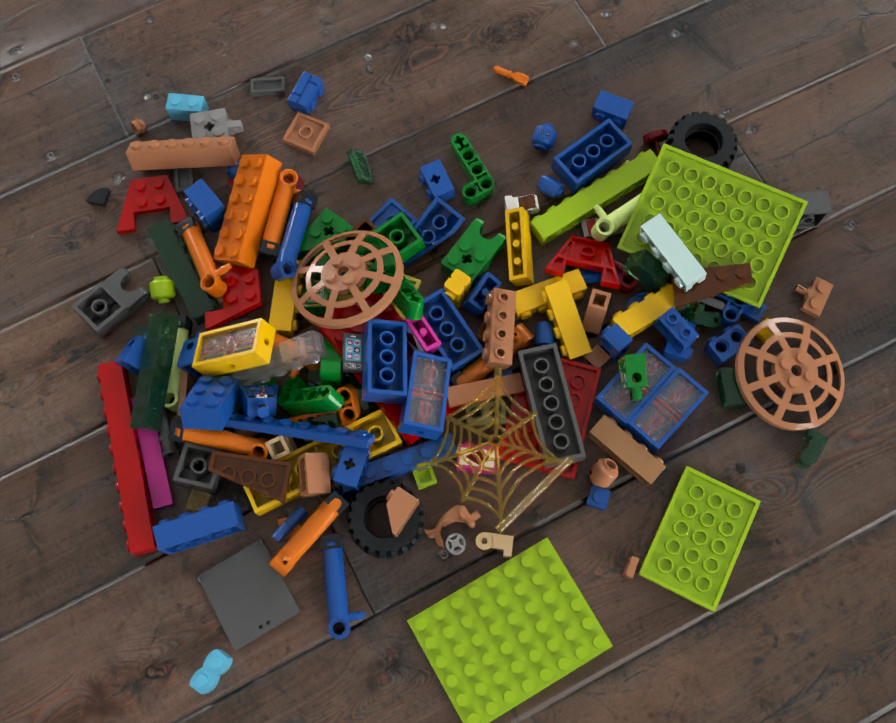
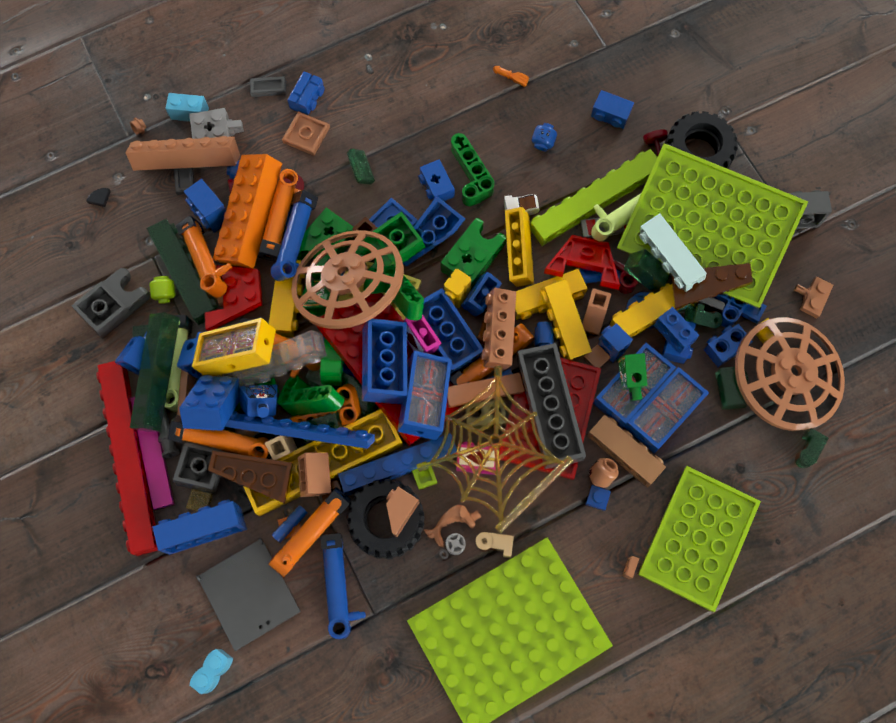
(150, 196): red wing -> none
(352, 353): tile -> none
(352, 477): blue brick -> none
(550, 187): blue brick -> none
(591, 155): blue brick -> none

